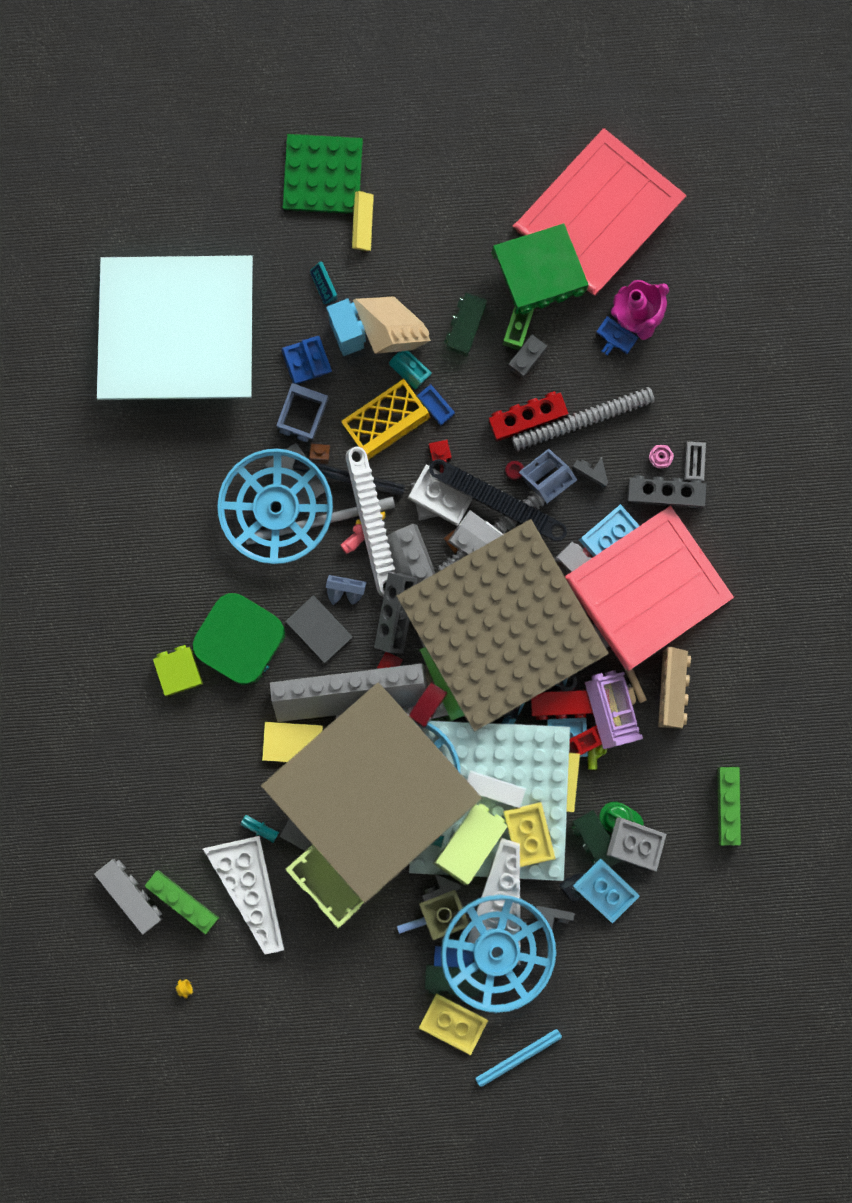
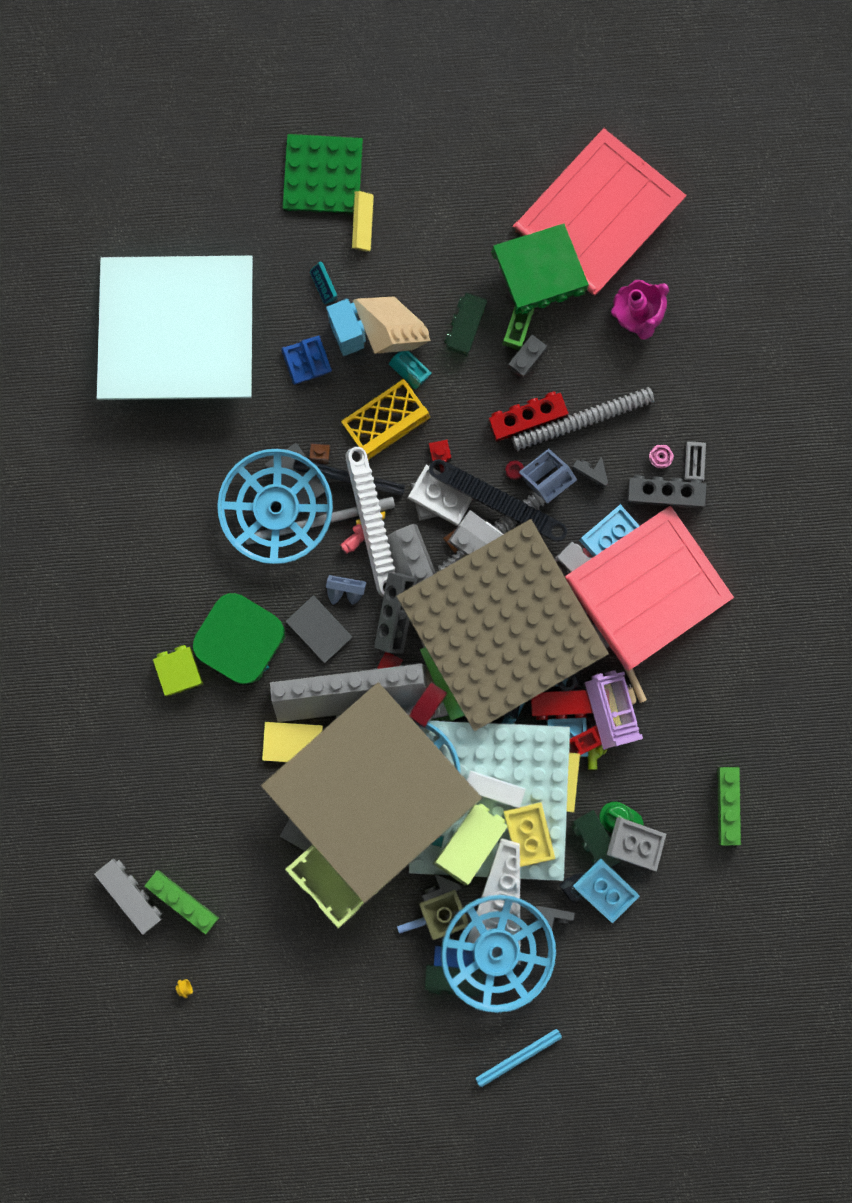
(246, 878): white wing -> none
(259, 828): teal axle -> none
(307, 394): sand blue window -> none
(435, 405): blue tile -> none
(453, 1024): light yellow tile -> none
(616, 336): blue plate -> none
(673, 688): tan slope -> none

